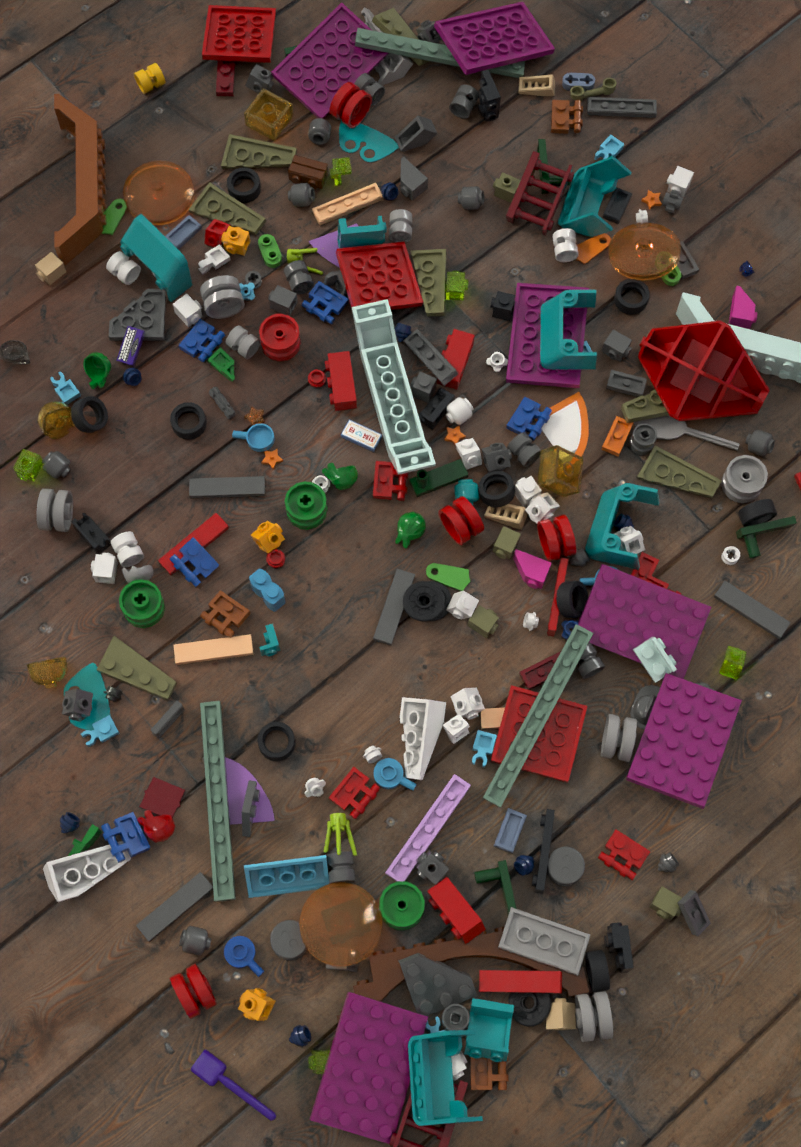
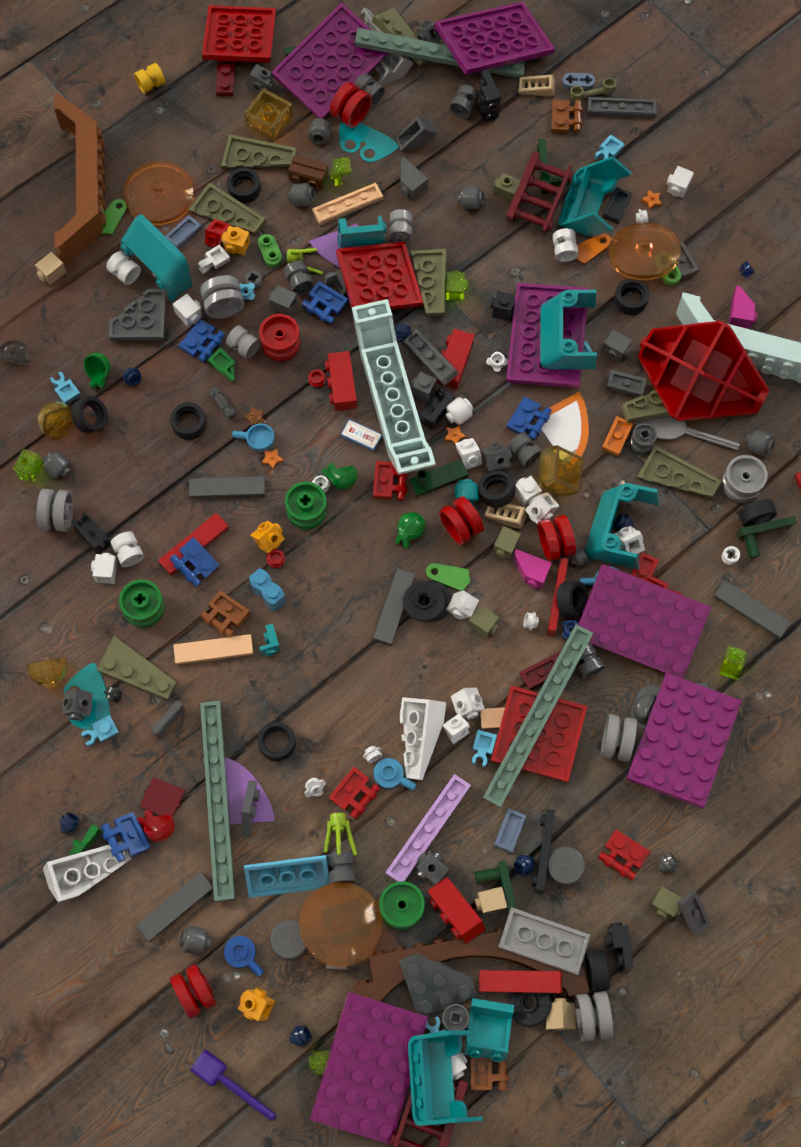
(131, 346): slope -> none
(135, 573): light grey hair -> none
(389, 191): dark blue plate -> none
(491, 901): none -> tan brick
(655, 659): light aqua bracket -> none
(672, 201): dark grey gear -> none

